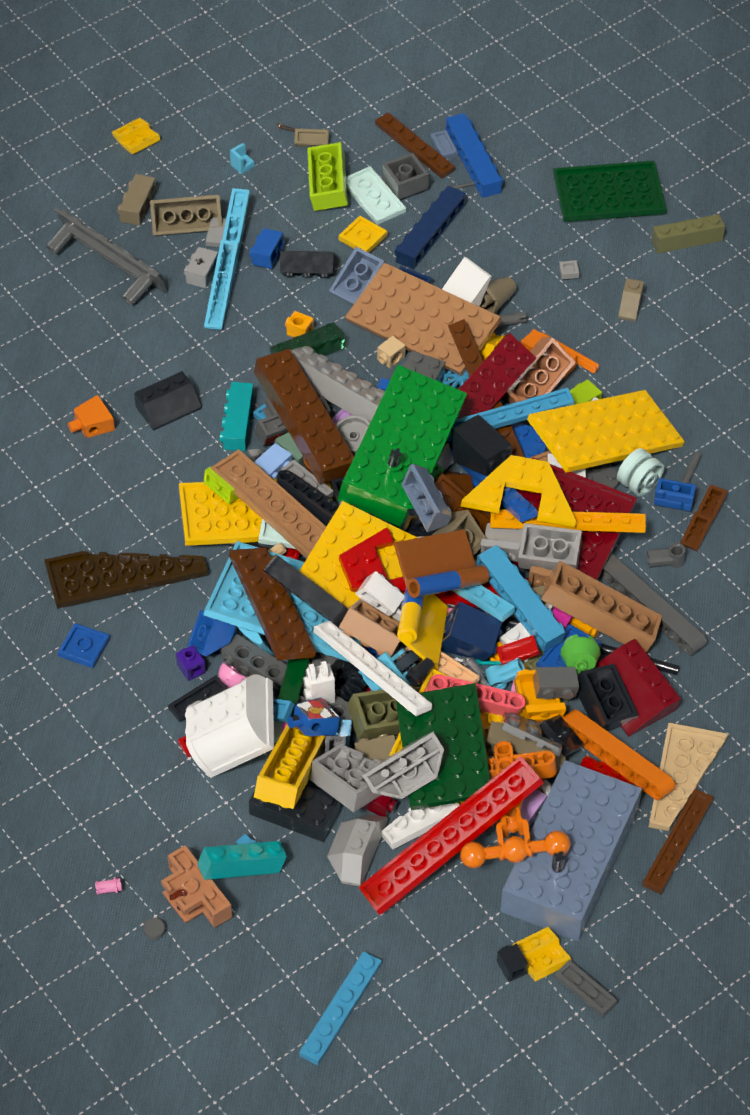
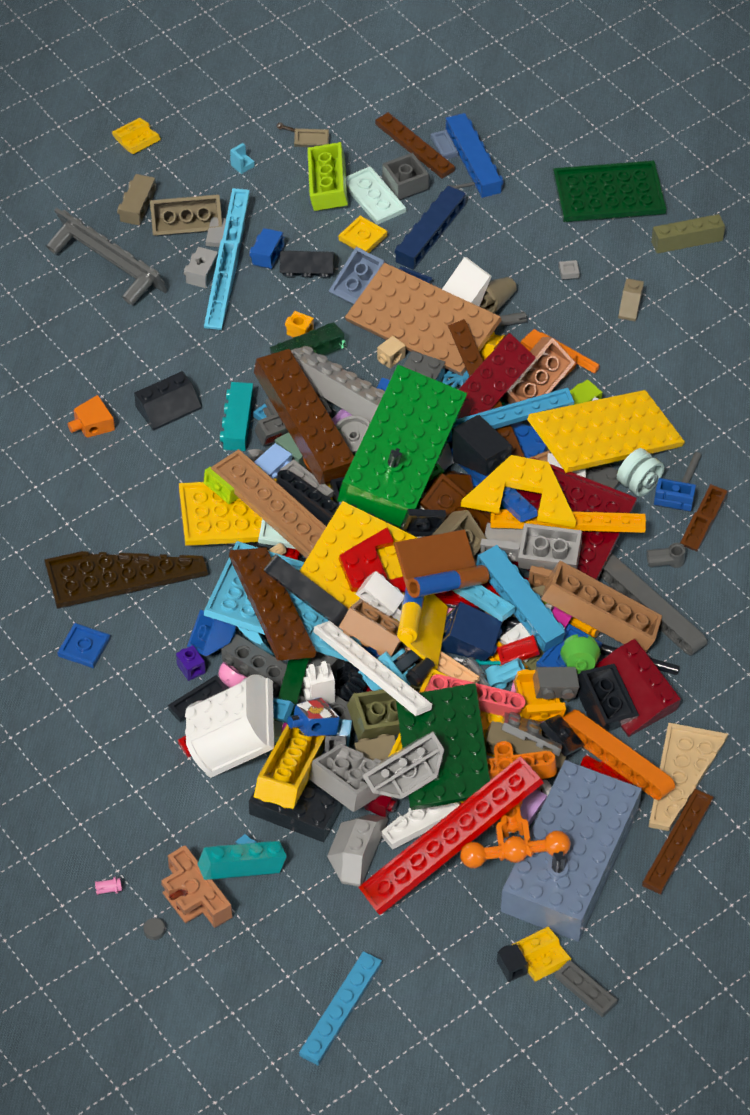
(426, 498): sand blue slope -> none

